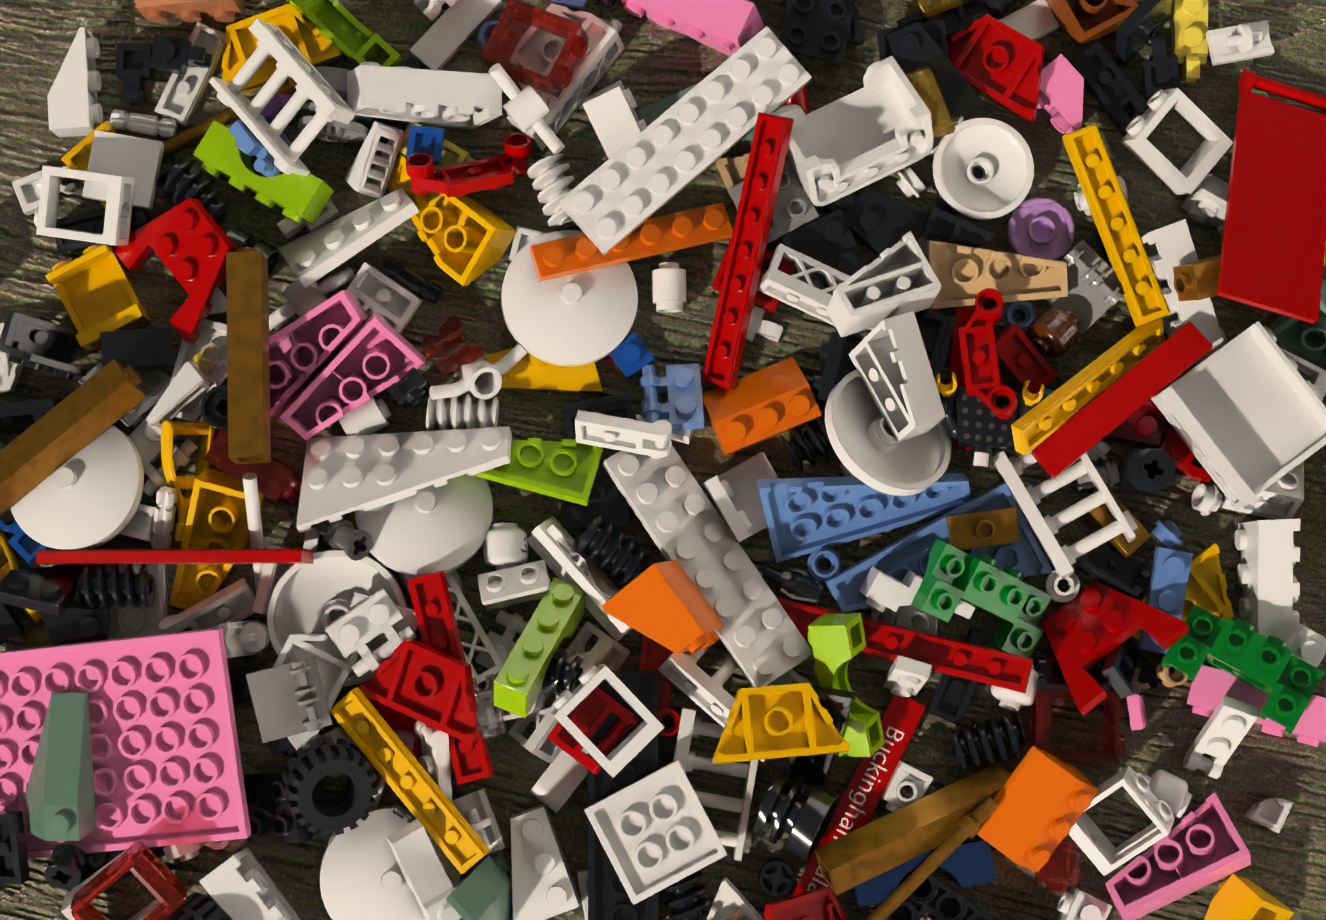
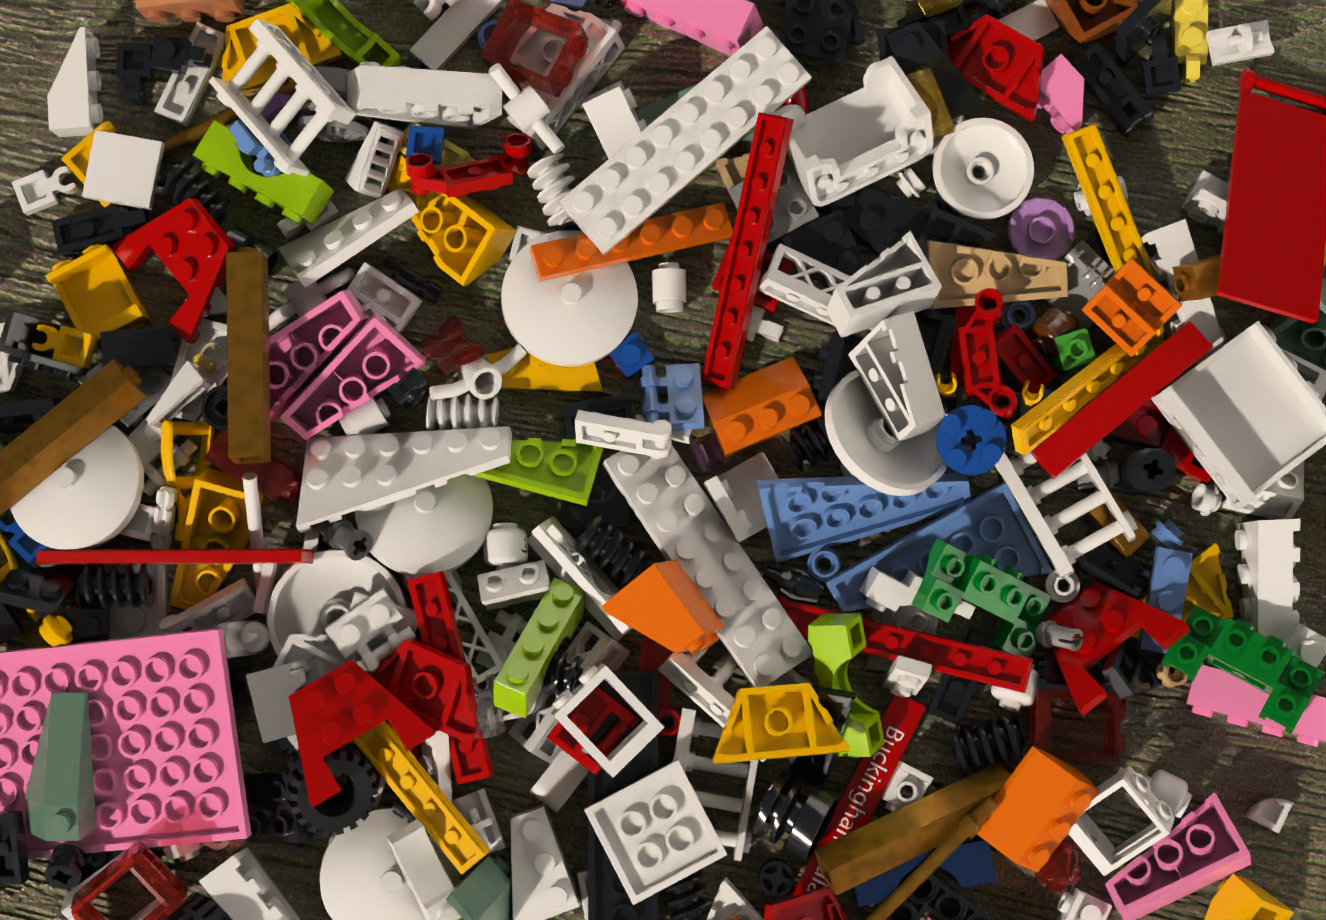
(56, 630): none -> yellow plate
(69, 345): none -> yellow plate
(117, 210): white window -> none
(143, 123): white axle -> none
(340, 710): none -> red wing
(707, 452): none -> slope
(983, 424): none -> blue plate
(983, 528): pearl gold plate -> none
(1051, 634): none -> light grey pin
(1073, 351): none -> bright green bracket
(1131, 306): none -> orange slope
(1137, 712): bright pink tile -> none
(1203, 159): white window -> none
(1220, 736): white plate -> none

